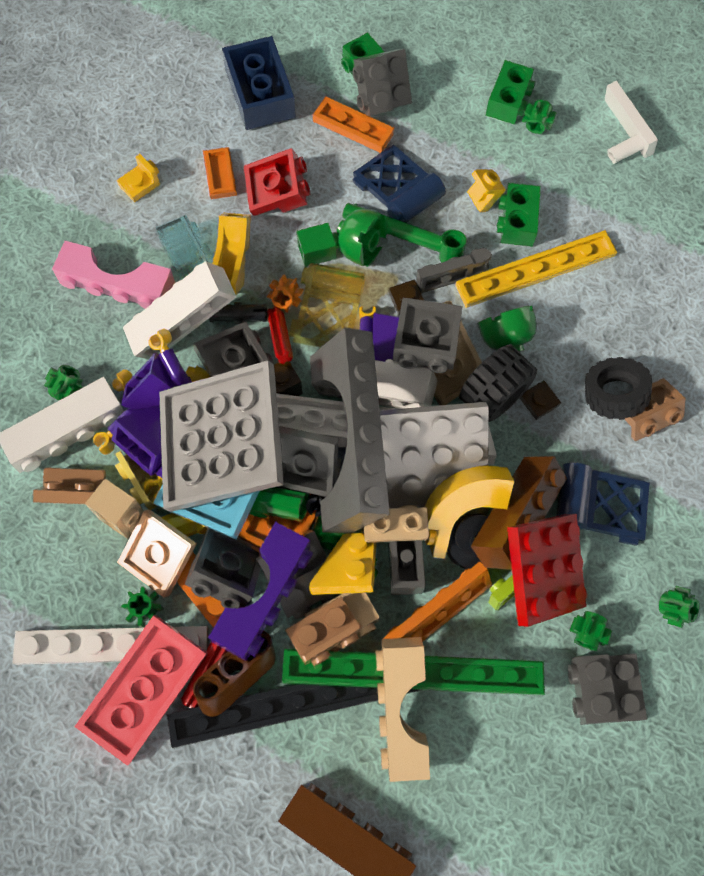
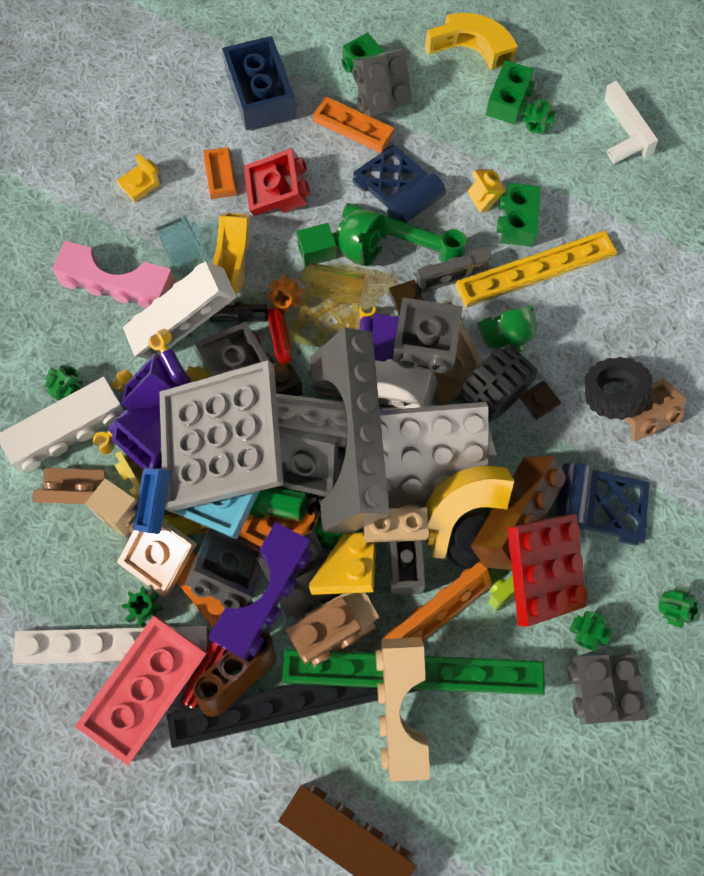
(151, 500): none -> blue tile
(476, 33): none -> yellow arch

